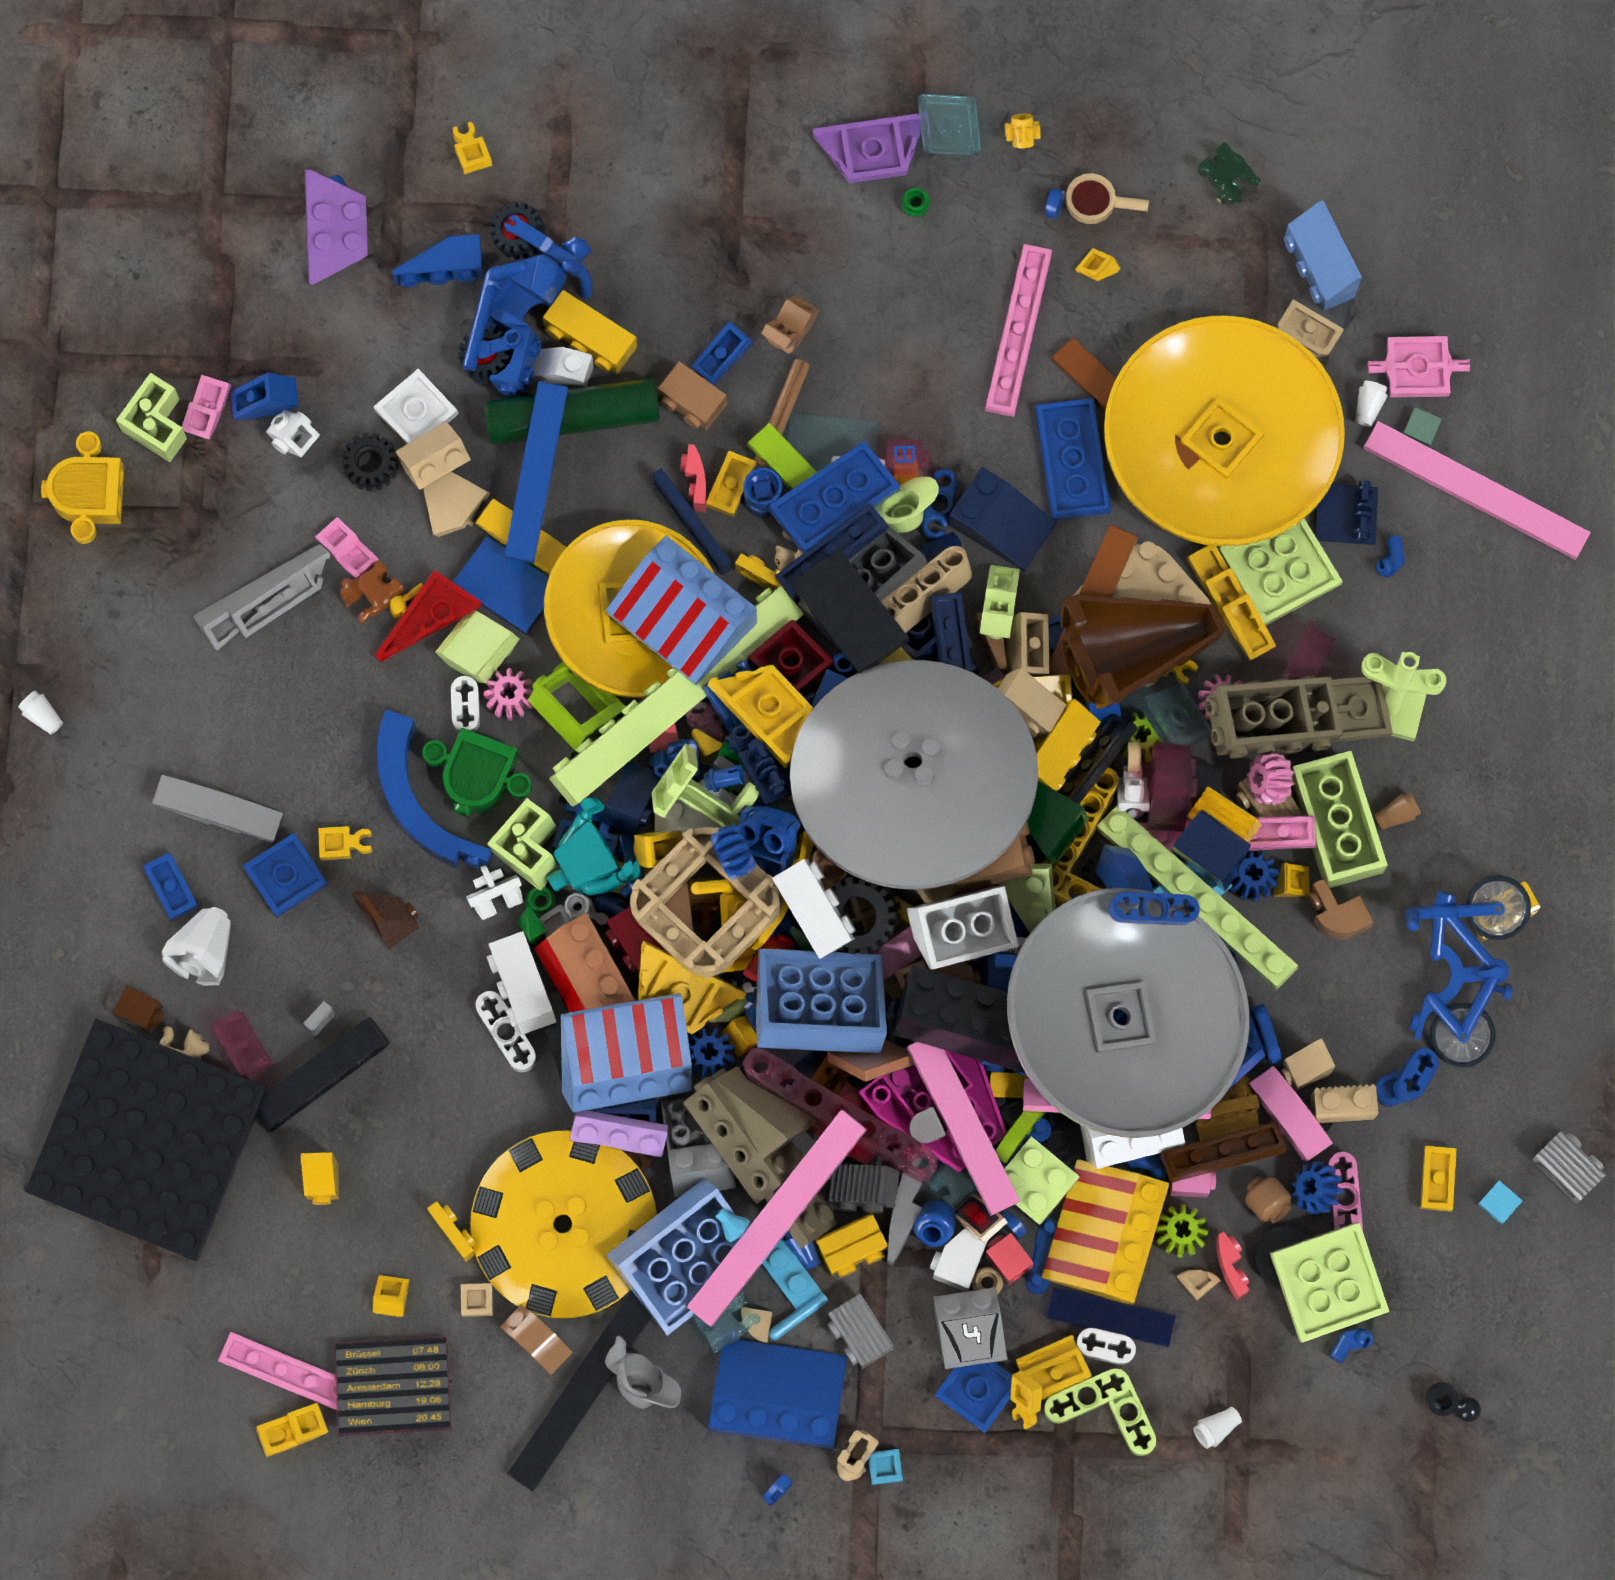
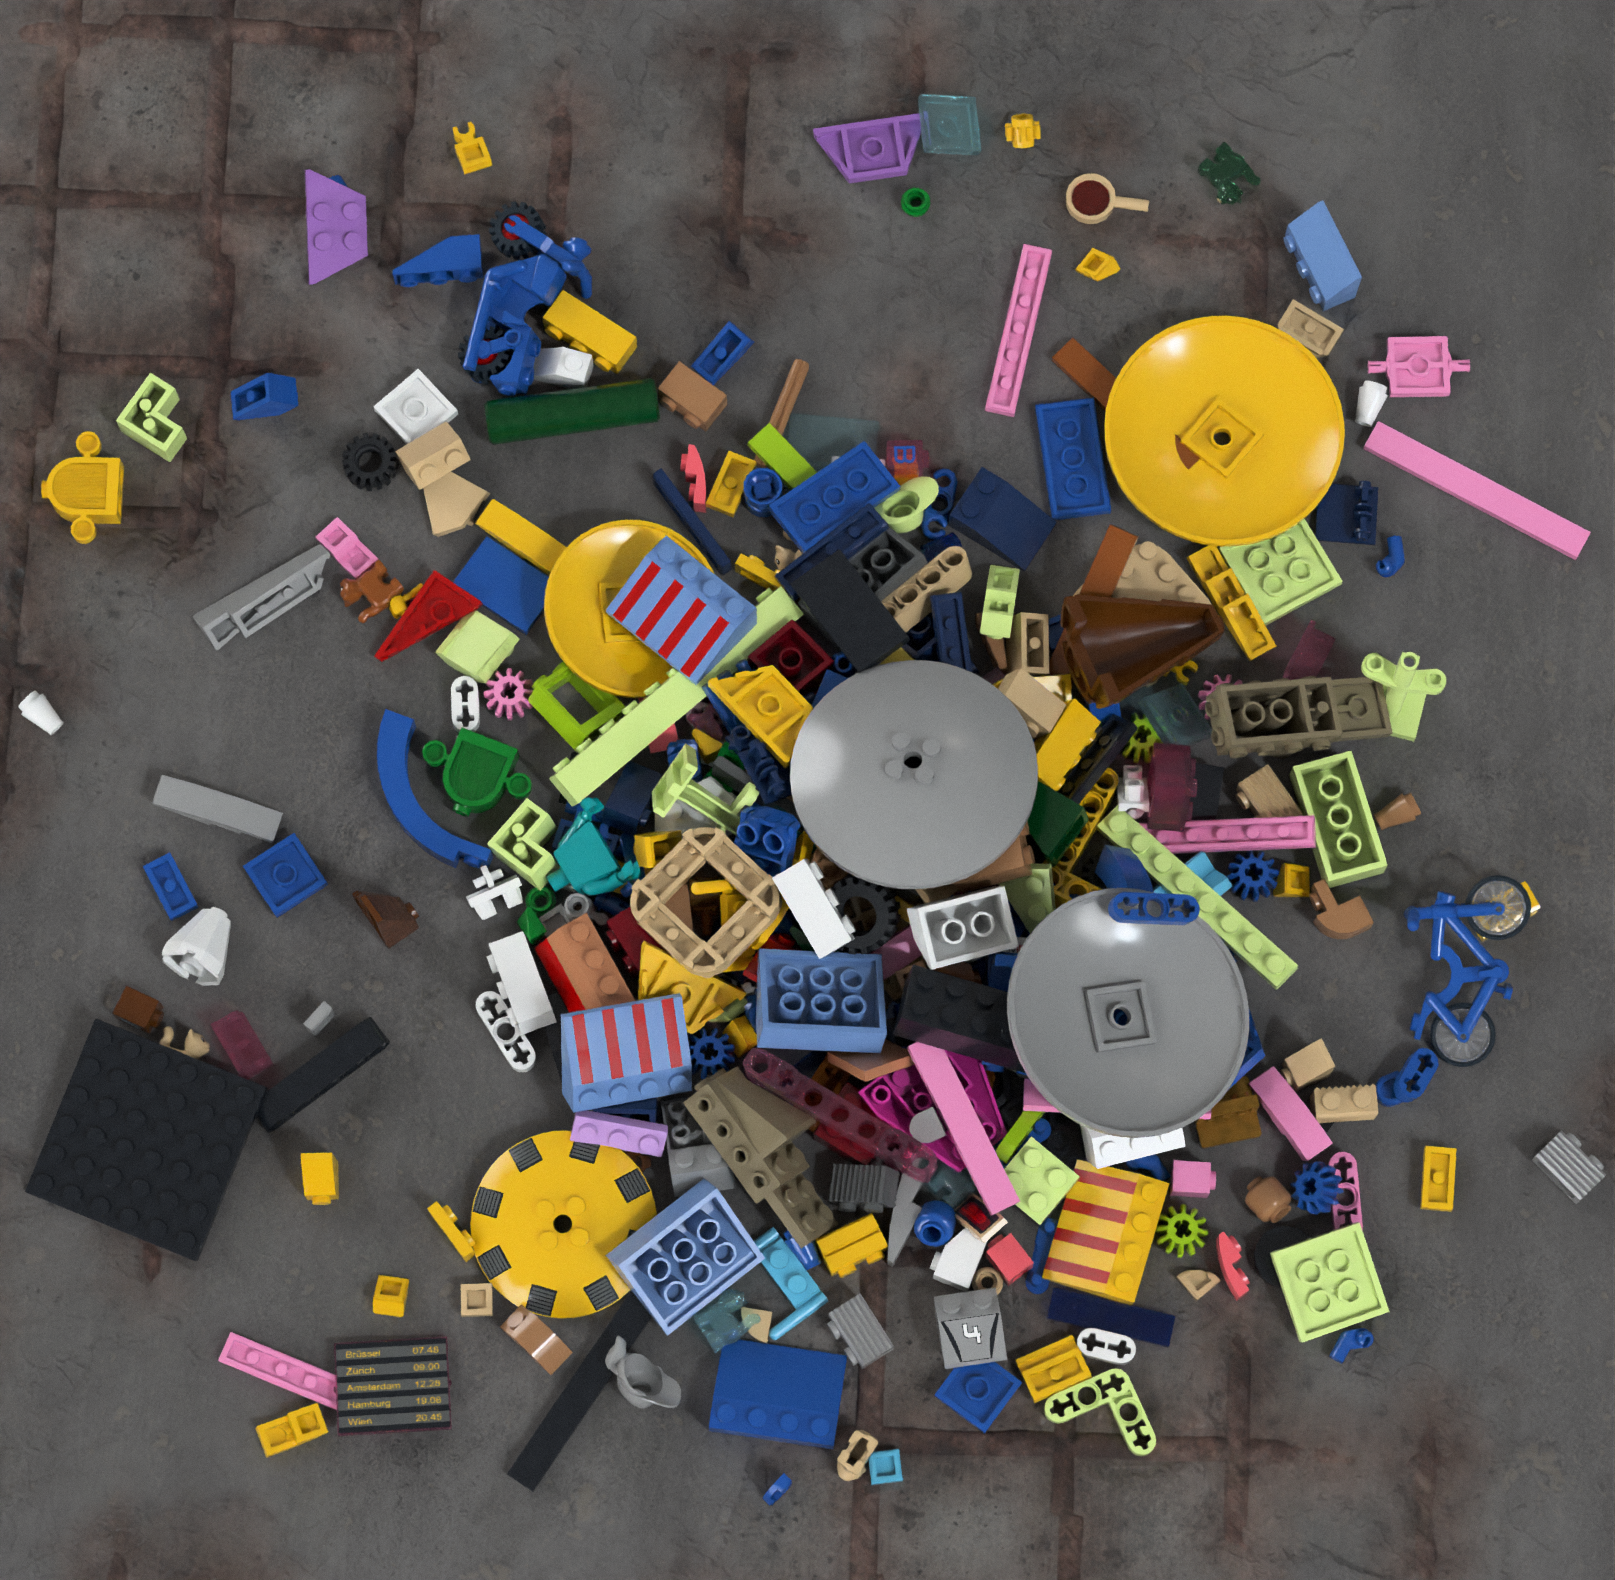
(206, 407): bright pink slope -> none
(292, 433): white brick -> none
(337, 842): yellow plate -> none
(536, 472): blue tile -> none
(659, 762): blue arm -> none
(723, 778): blue pin -> none
(733, 851): blue gear -> none
(733, 1225): medium azure rock -> none
(776, 1218): bright pink tile -> none
(791, 324): medium nougat brick -> none
(1007, 1084): yellow sticker -> none
(1014, 1225): blue tile -> none
(1027, 1396): yellow plate -> none
(1054, 203): blue tile -> none
(1133, 757): tan tile -> none
(1211, 849): dark blue slope -> none
(1215, 1428): white cone -> none
(1223, 1151): reddish brown tile -> none
(1226, 813): yellow brick -> none
(1266, 1034): blue tile -> none
(1270, 778): bright pink gear -> none
(1422, 426): sand green tile -> none
(1467, 1408): black plate -> none
(1500, 1202): medium azure tile -> none

